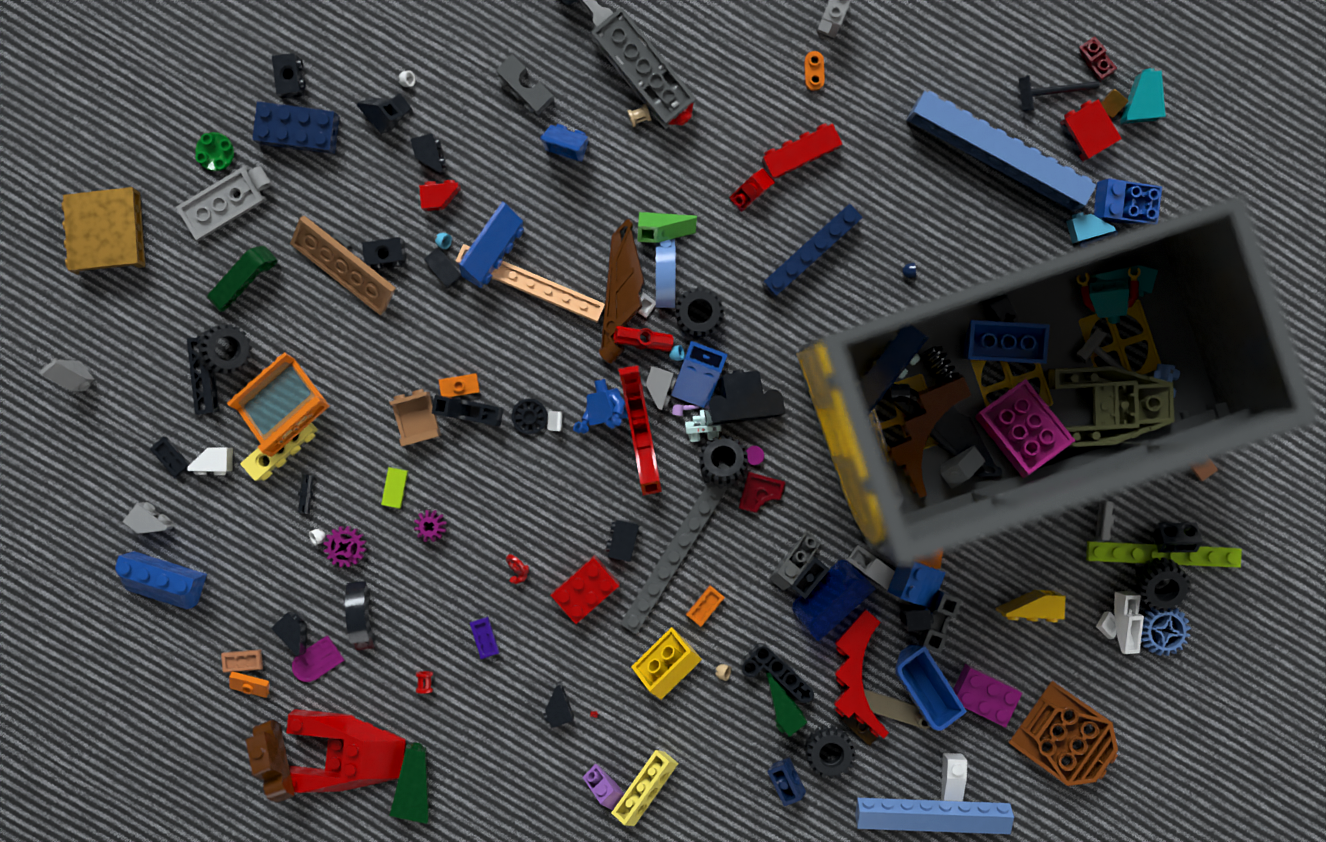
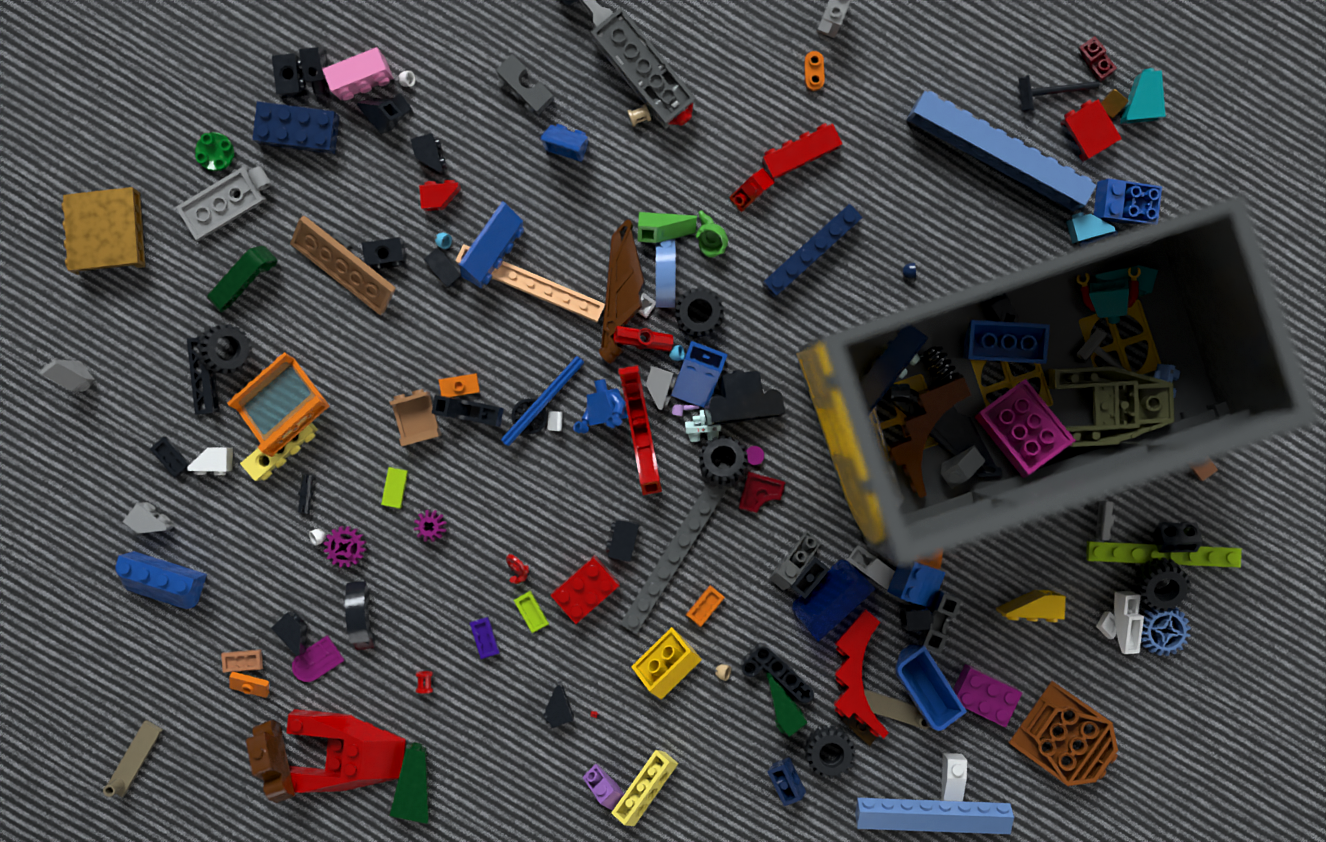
(133, 759): none -> dark tan piece
(312, 60): none -> black torso
(358, 74): none -> bright pink brick
(531, 611): none -> lime tile
(542, 401): none -> blue axle
(711, 237): none -> bright green hair

